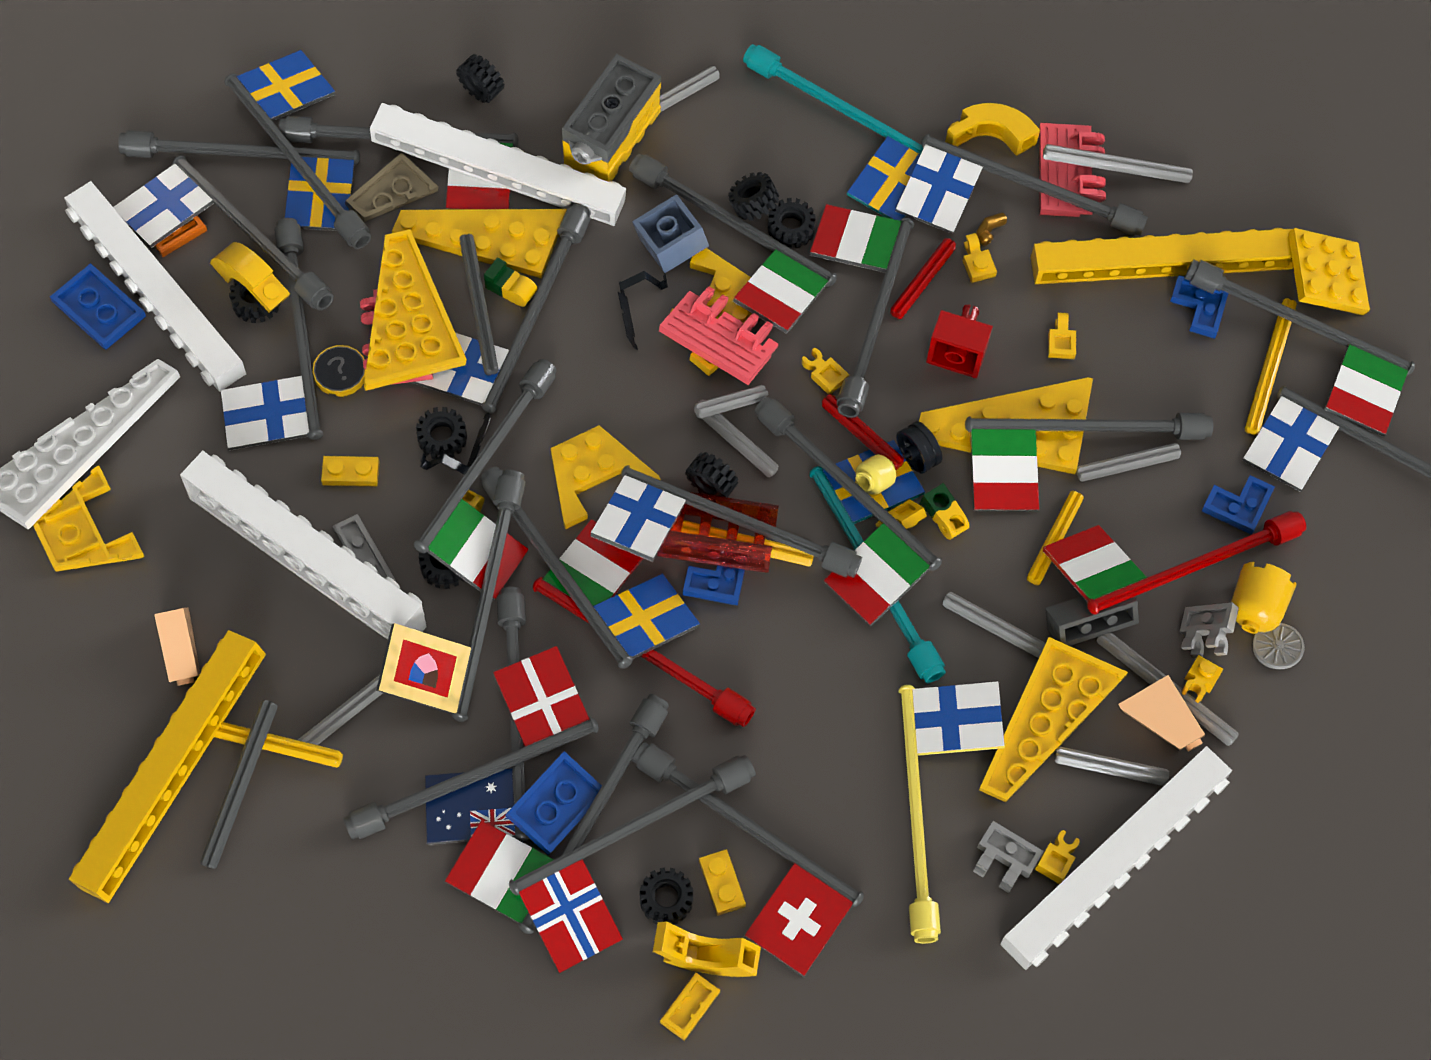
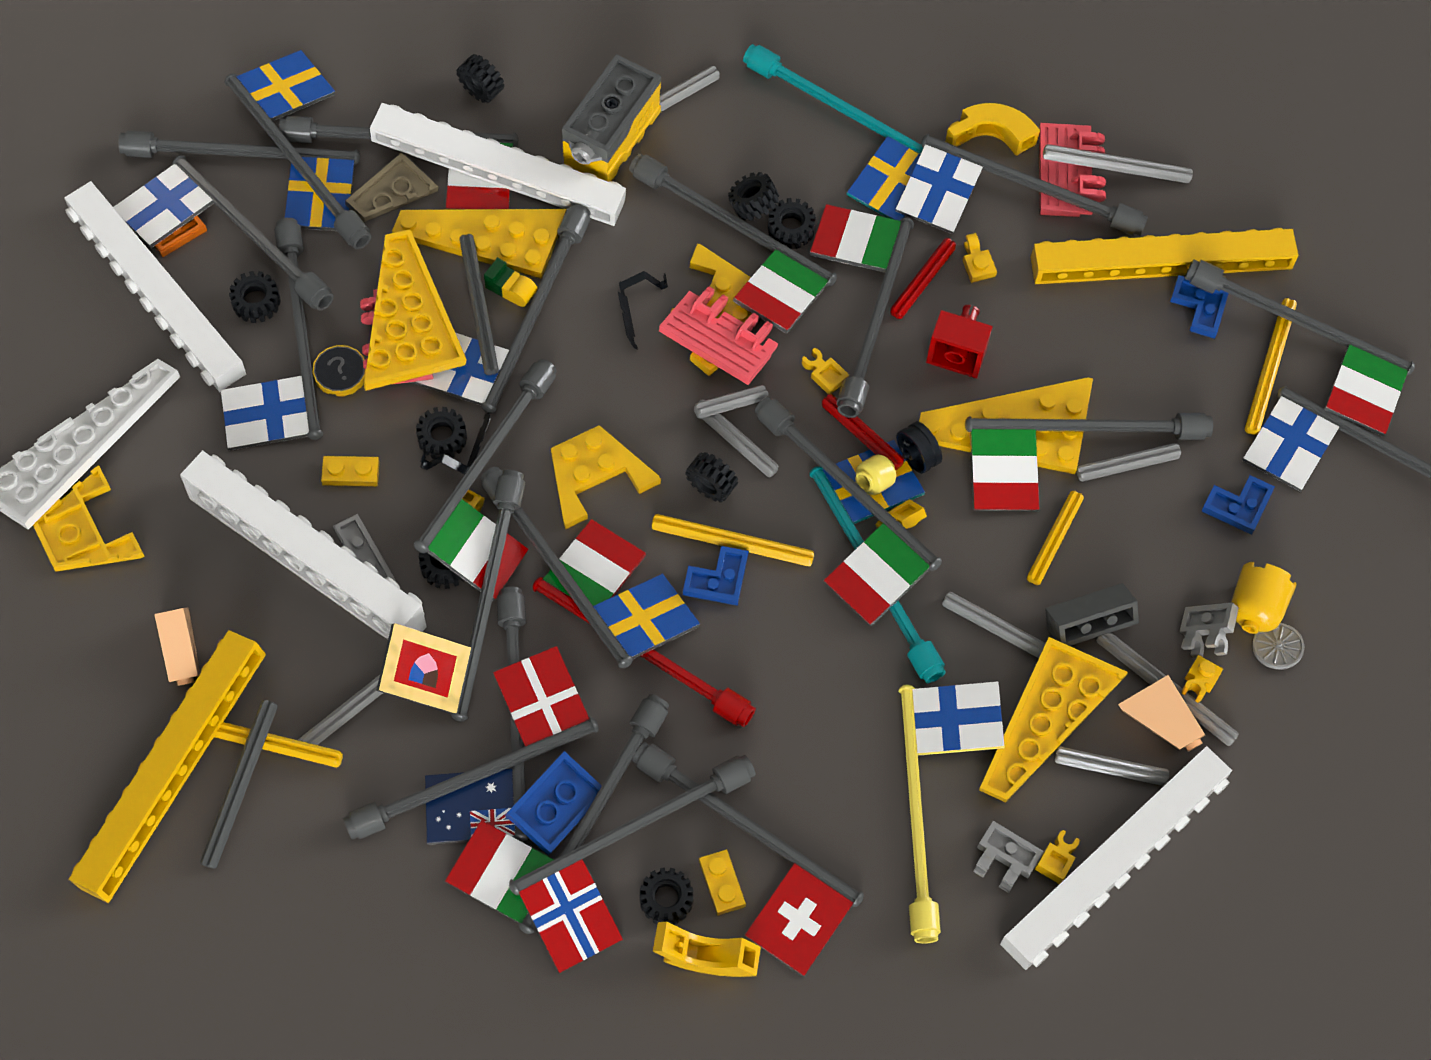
(98, 306): blue plate -> none
(252, 272): yellow arch -> none
(647, 508): flag -> none
(670, 233): sand blue brick -> none
(690, 1006): yellow plate -> none
(721, 551): clear red fence -> none
(945, 511): leg -> none
(988, 225): pearl gold arm -> none
(1061, 340): yellow plate -> none
(1109, 576): flag -> none
(1328, 271): yellow plate -> none

